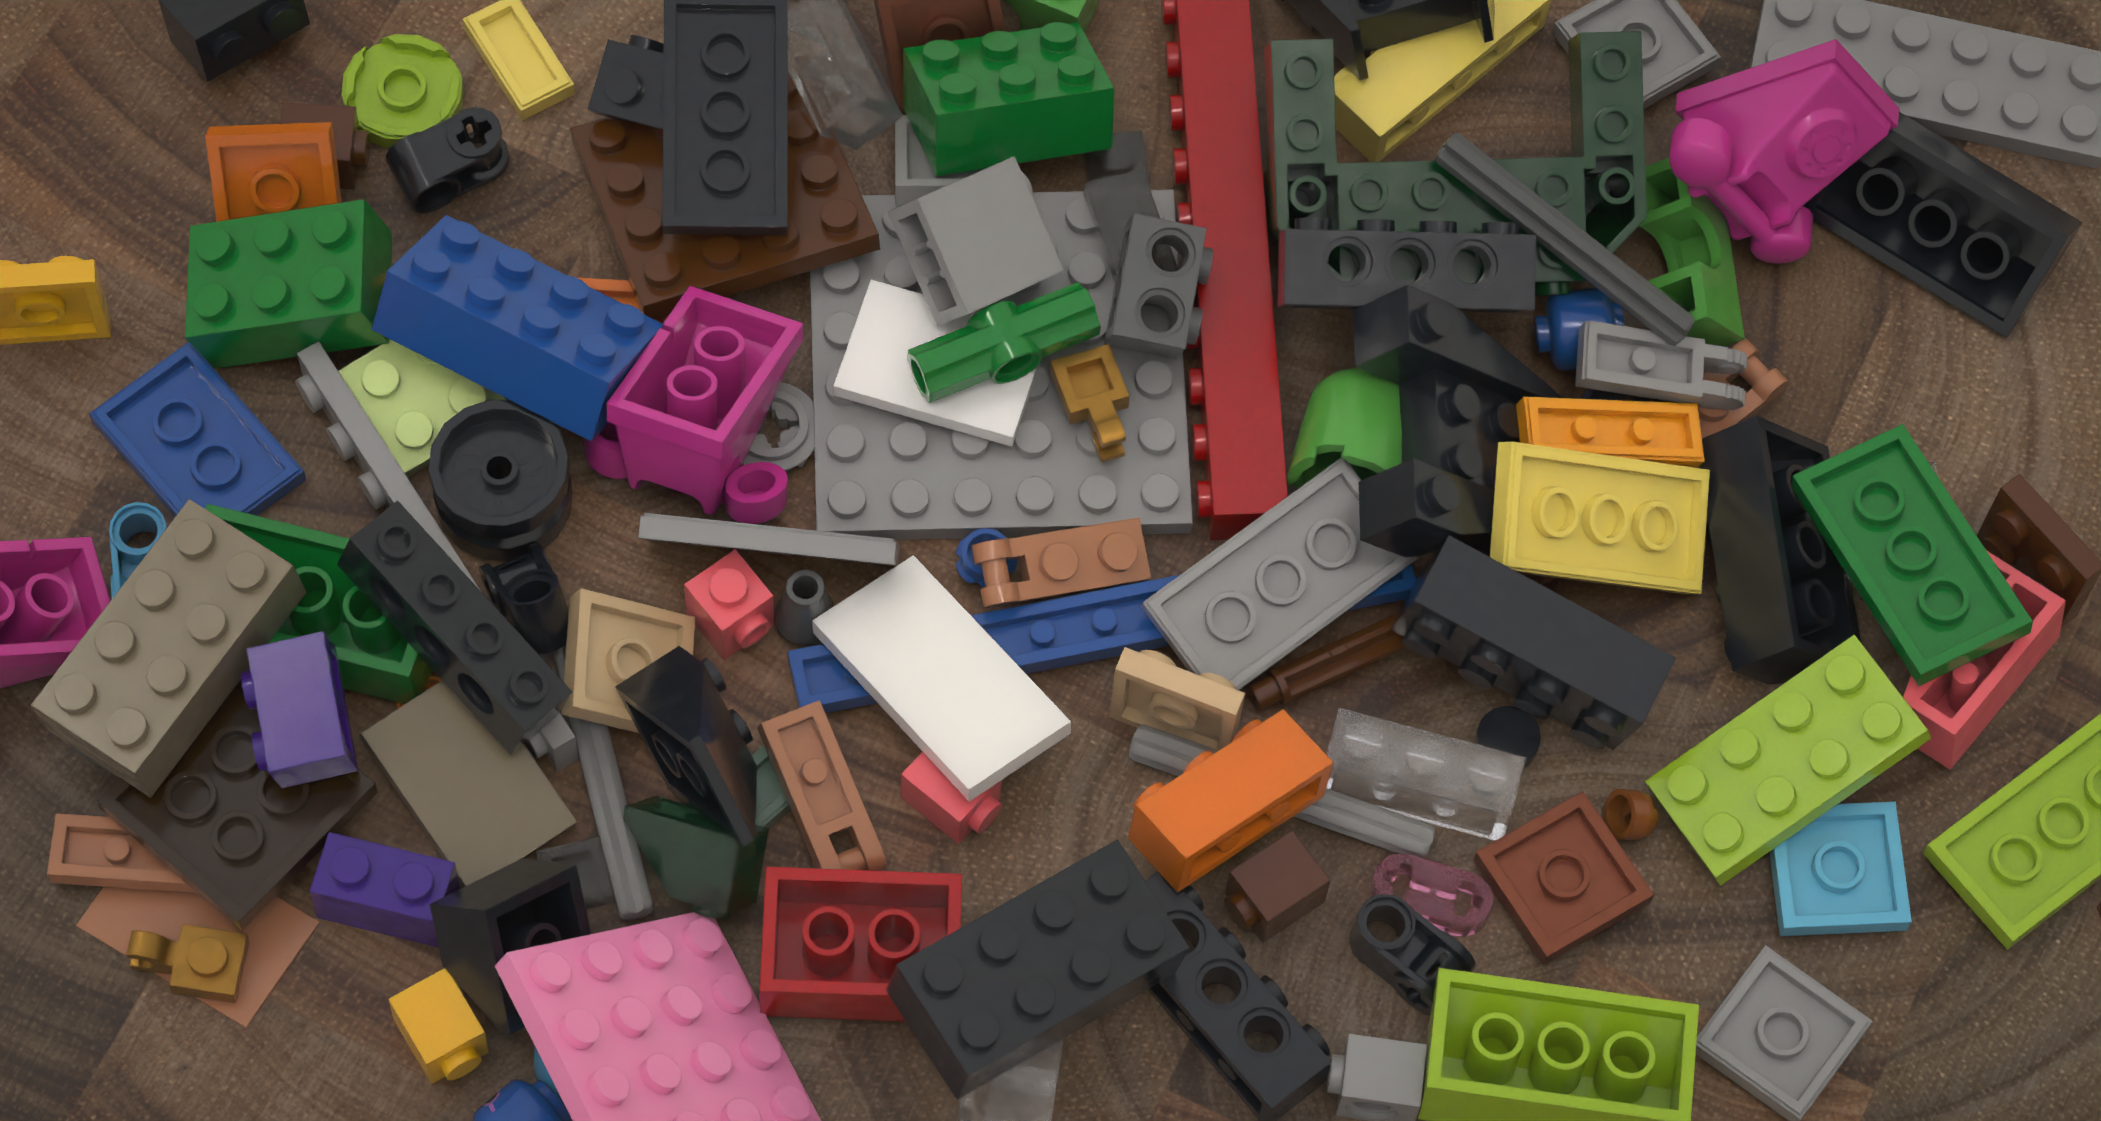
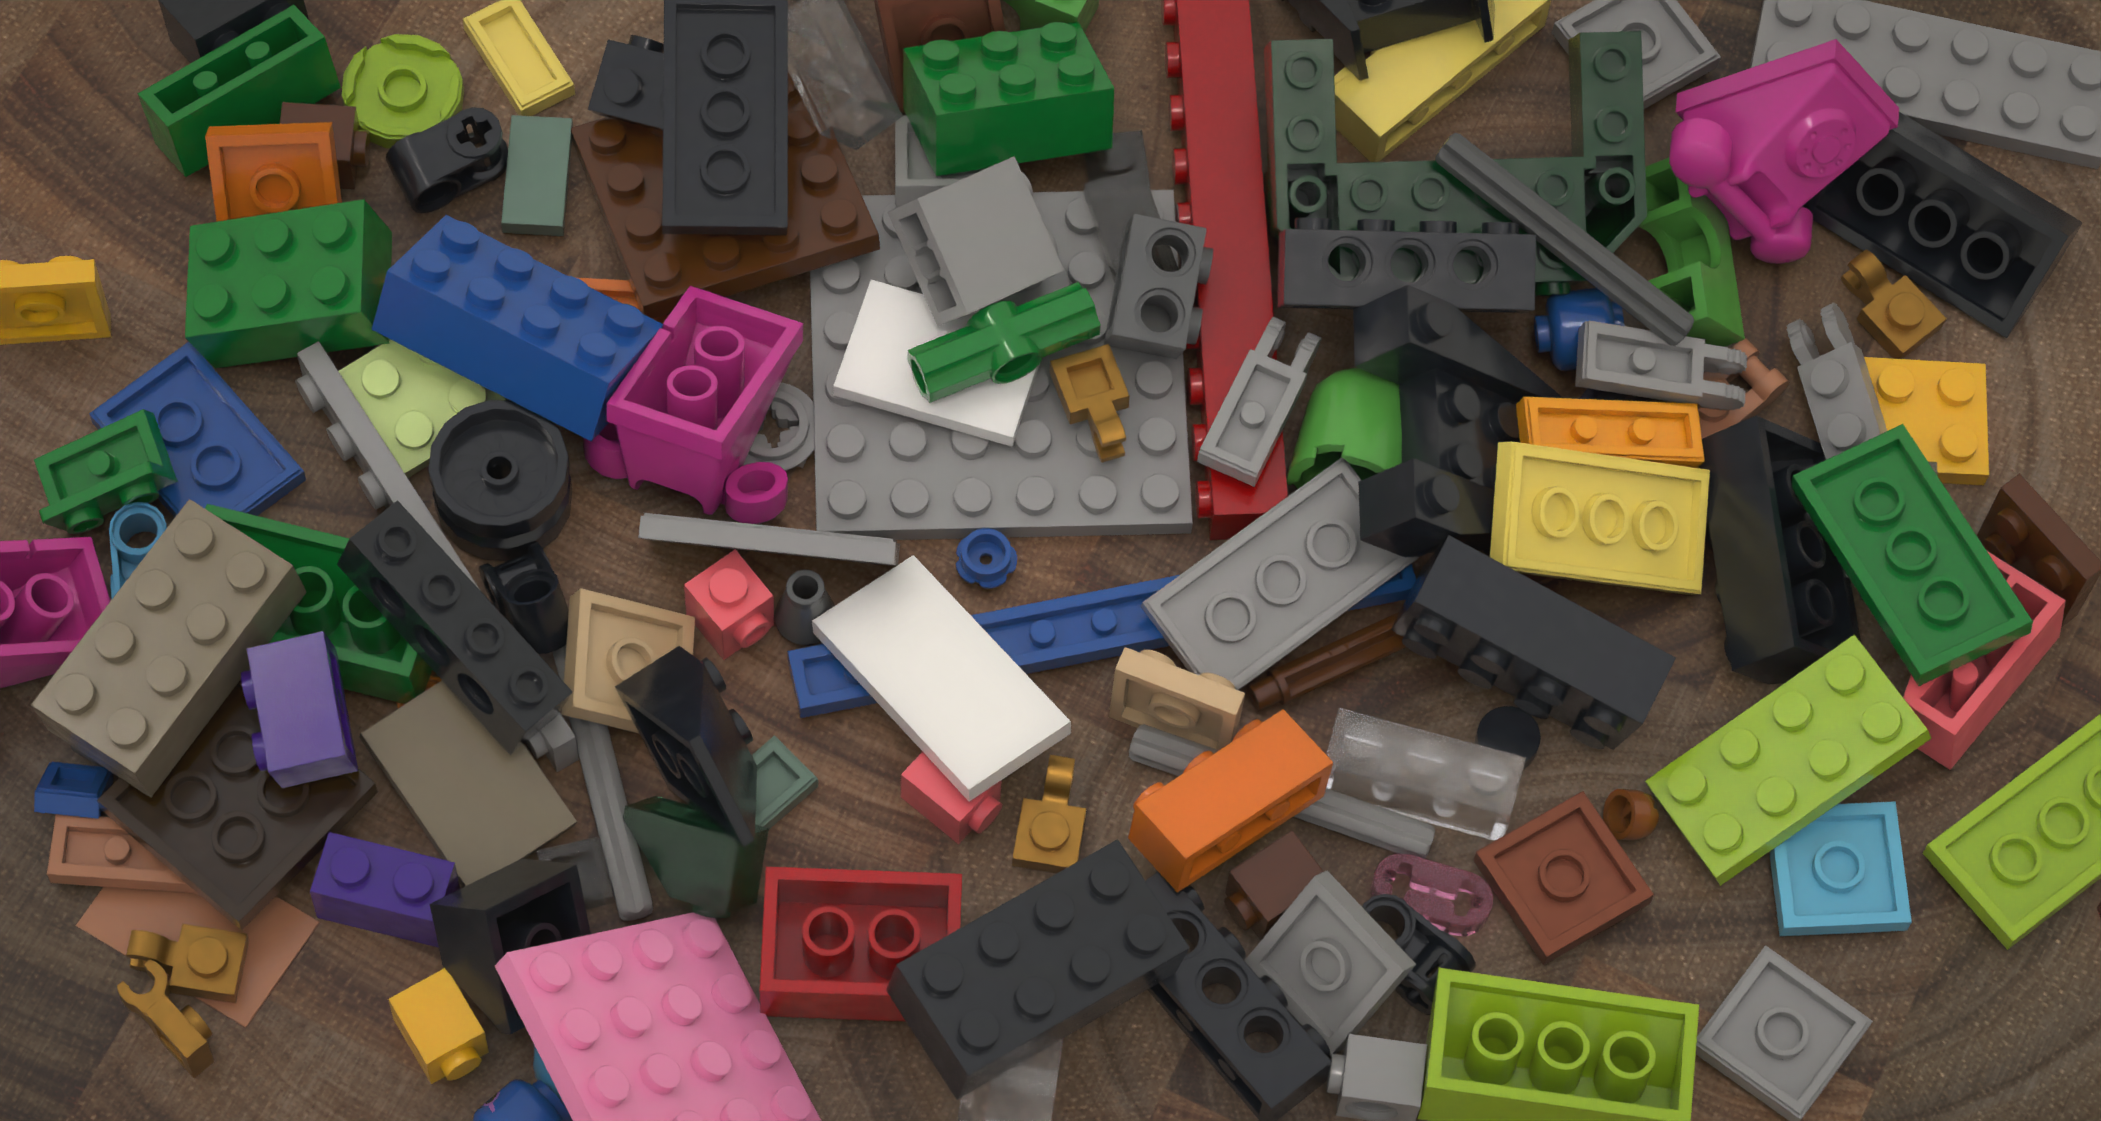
(72, 789): none -> blue tile
(104, 473): none -> green bracket
(179, 1030): none -> pearl gold plate
(239, 86): none -> green brick
(537, 175): none -> sand green tile
(820, 789): nougat plate -> none
(1050, 828): none -> pearl gold plate
(1063, 562): nougat plate -> none
(1257, 406): none -> light grey hinge
(1330, 961): none -> light grey plate
(1836, 384): none -> light grey hinge
(1893, 314): none -> pearl gold plate
(1941, 409): none -> yellow plate

